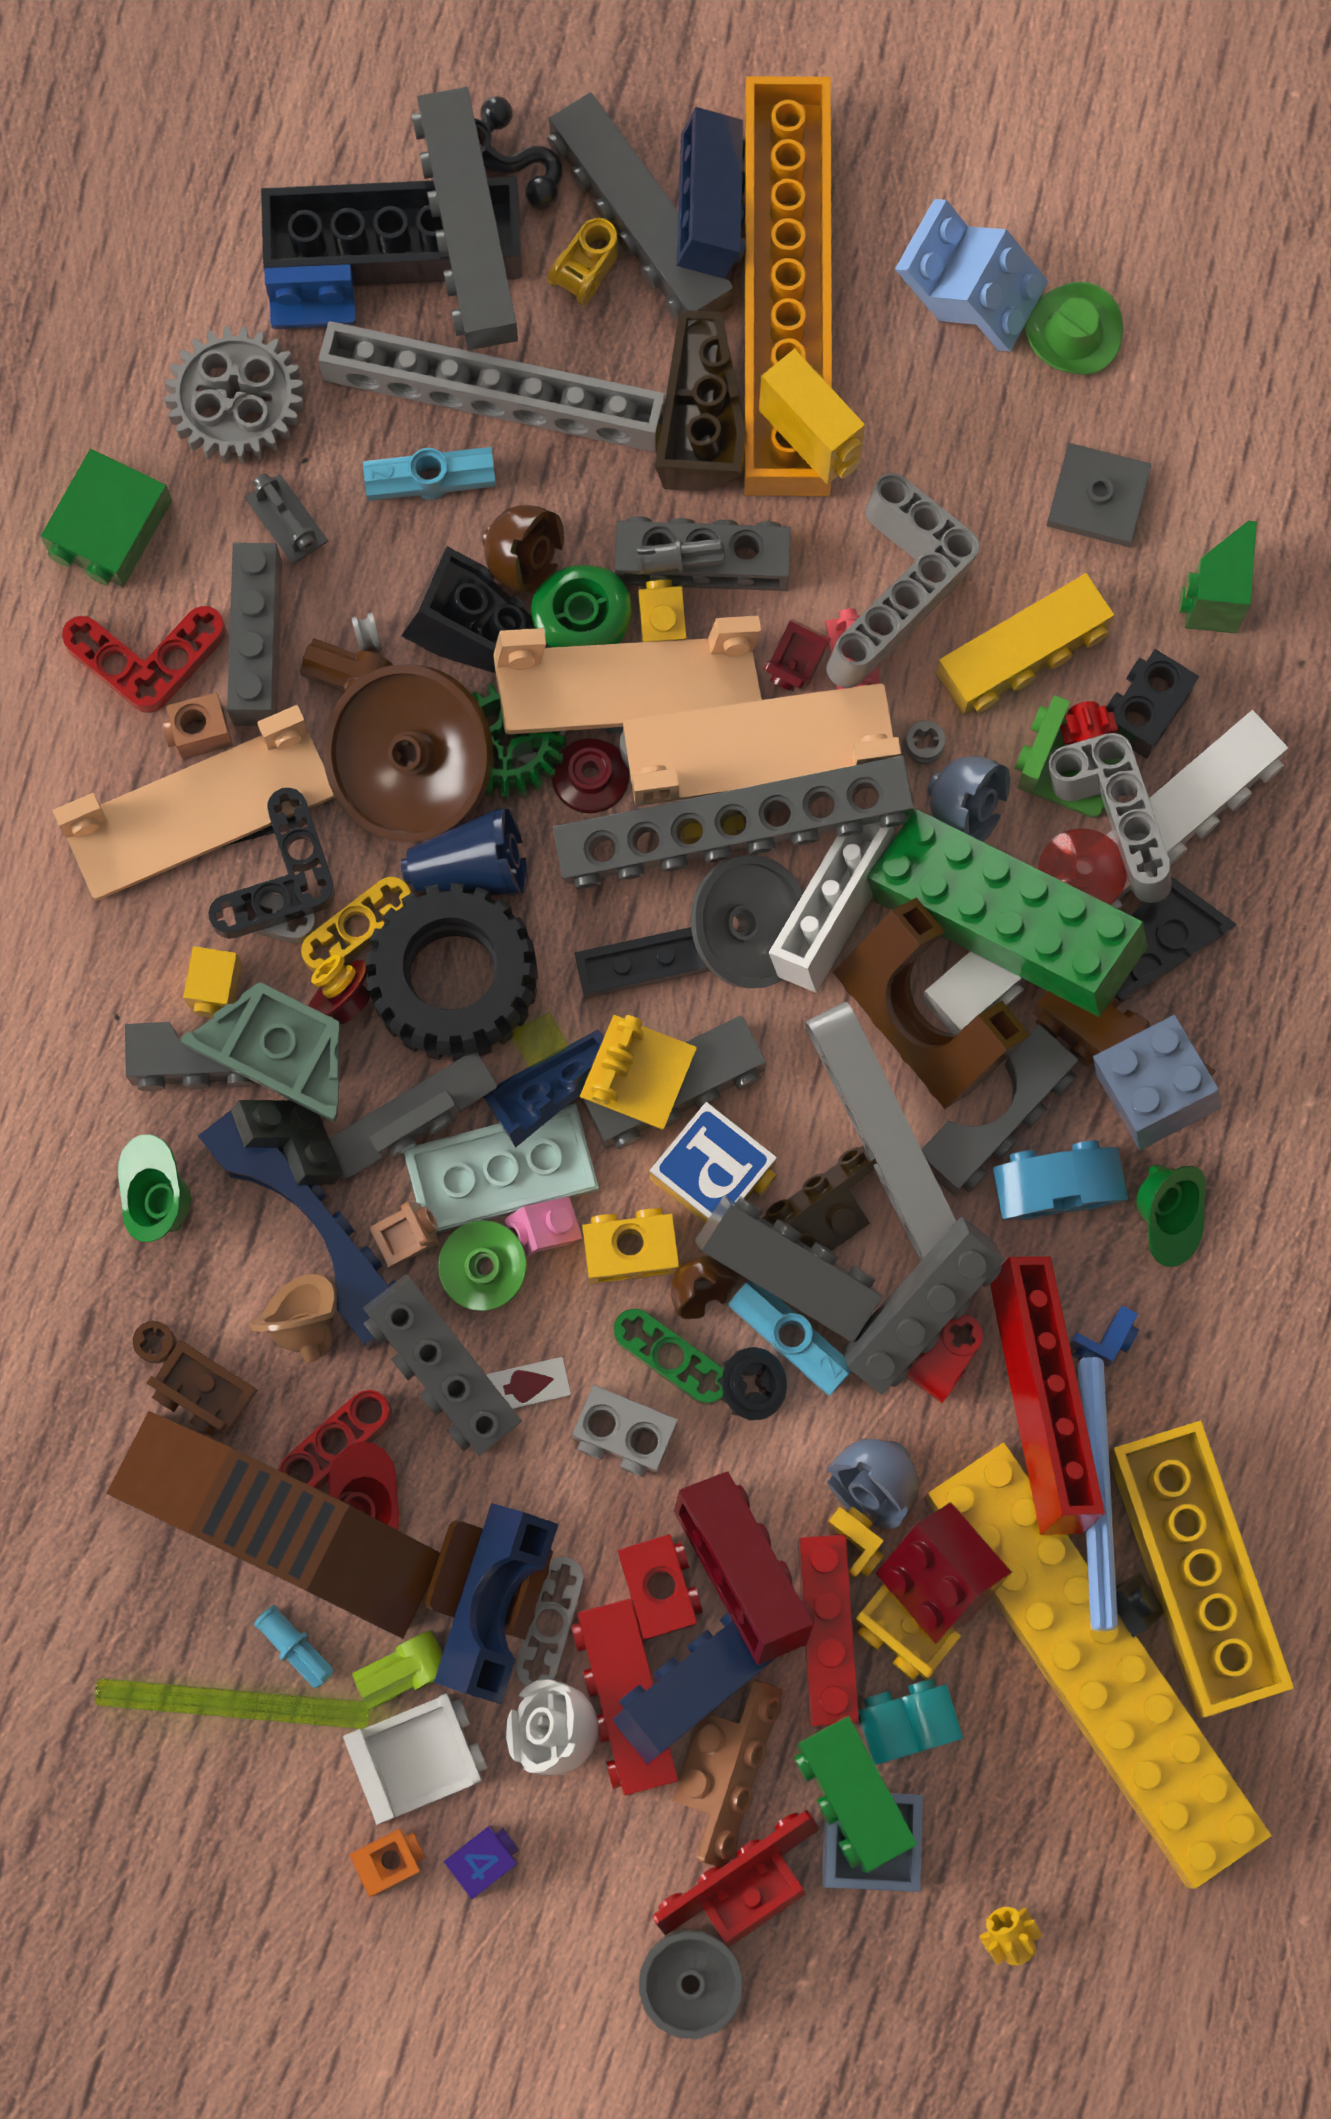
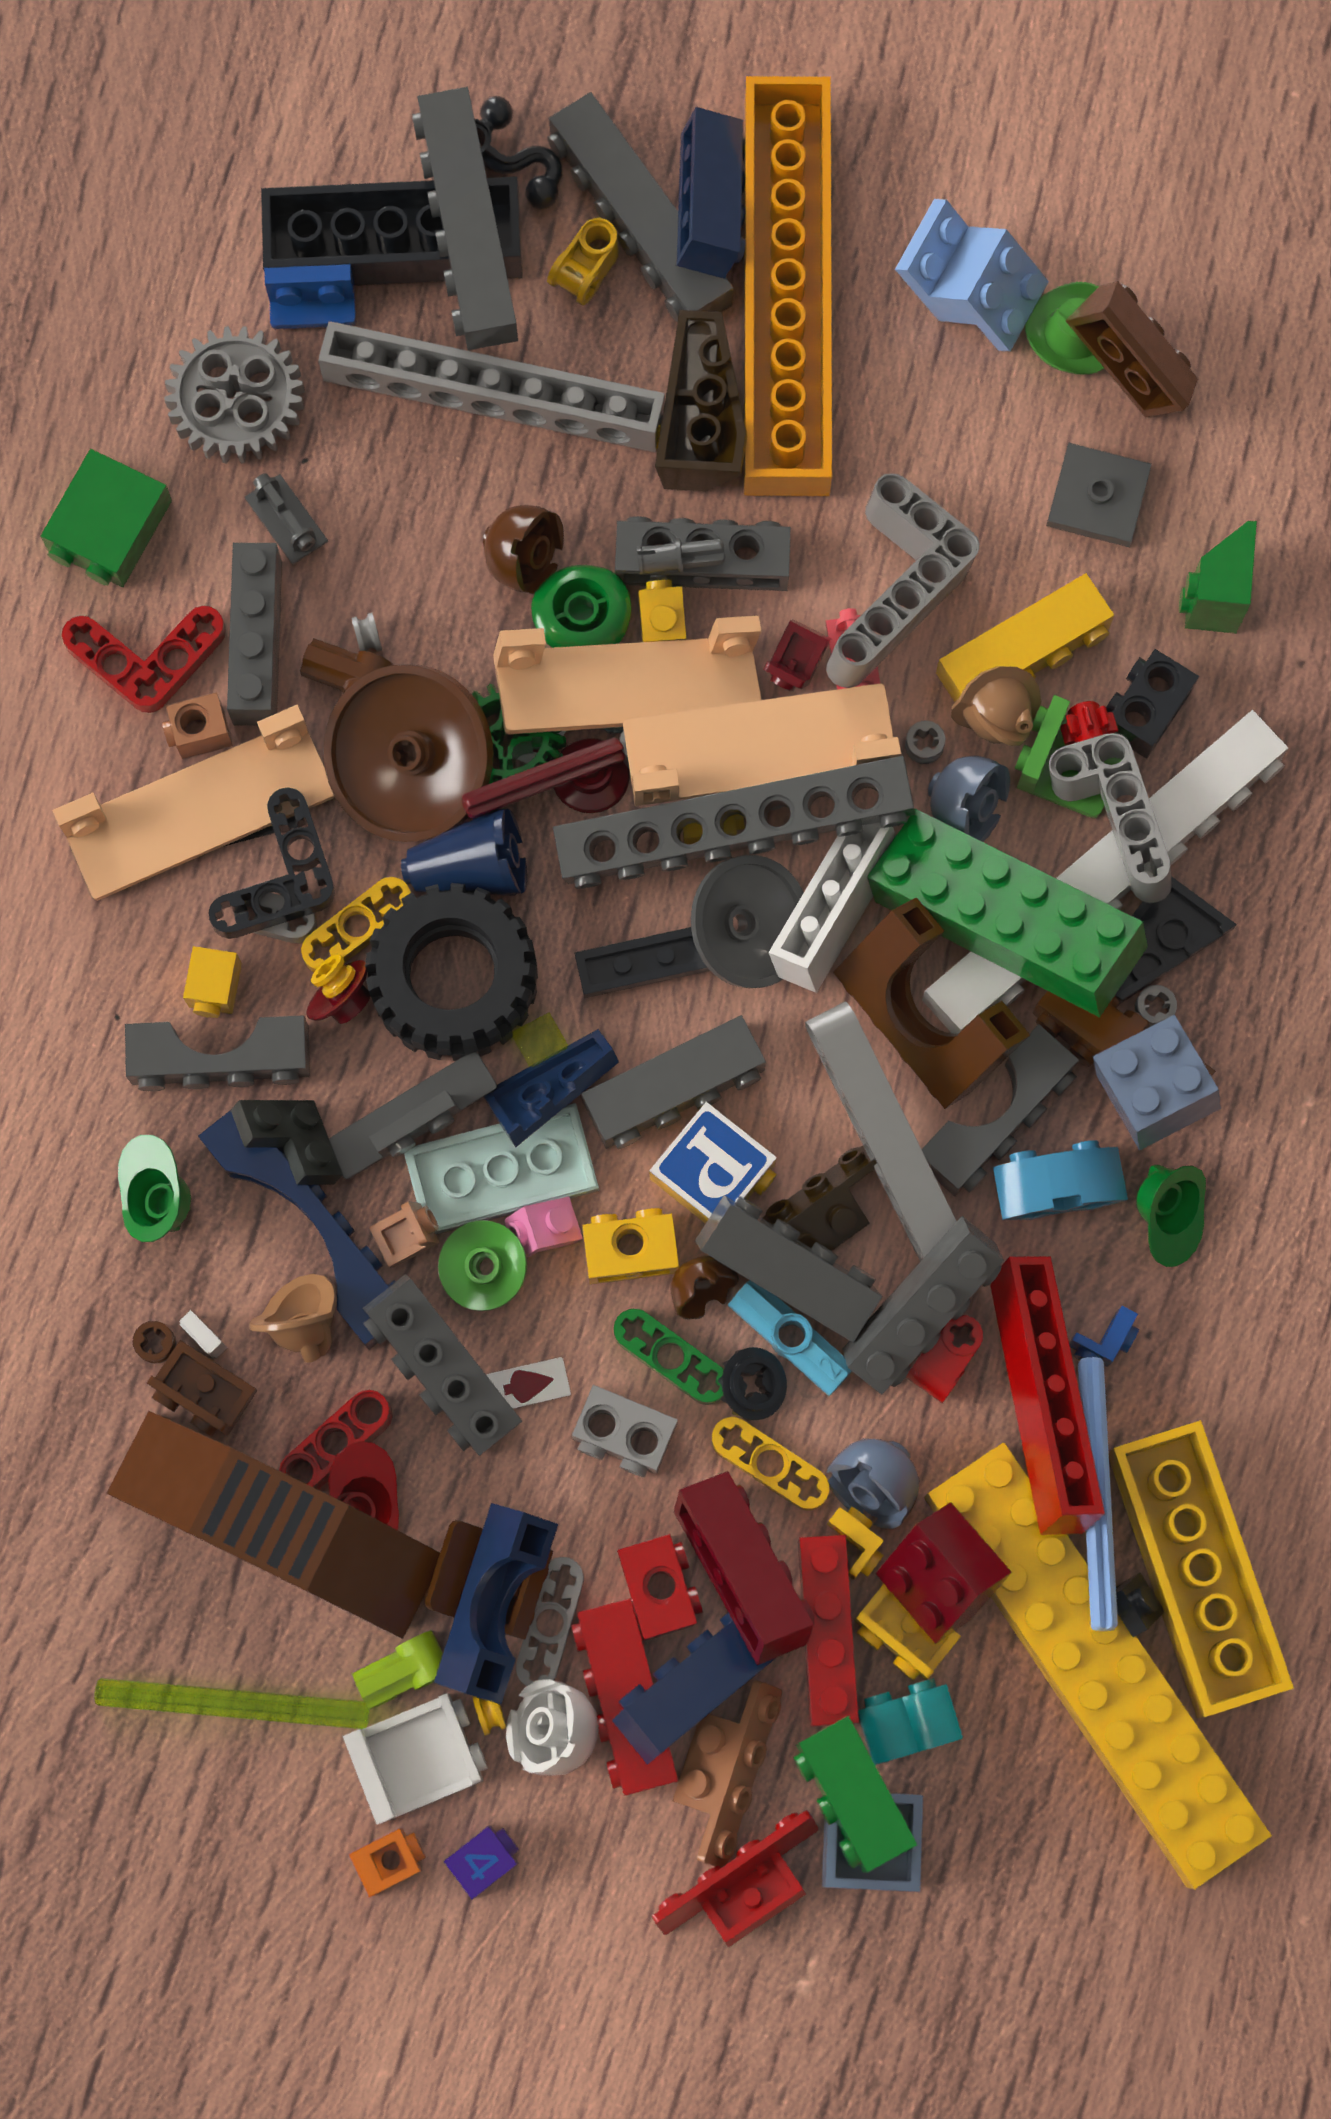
(202, 1335): none -> white tile
(276, 1046): sand green wing -> none
(294, 1647): medium azure axle -> none
(401, 477): medium azure piece -> none
(464, 612): black wedge -> none
(489, 1714): none -> yellow bush
(542, 777): none -> dark red axle
(638, 1071): yellow hinge -> none
(719, 1986): dark grey wheel -> none
(768, 1444): none -> yellow beam
(811, 417): yellow brick -> none
(999, 705): none -> medium nougat helmet
(1011, 1936): yellow gear -> none
(1087, 845): clear red dish -> none
(1134, 350): none -> reddish brown slope
(1150, 993): none -> light grey bush

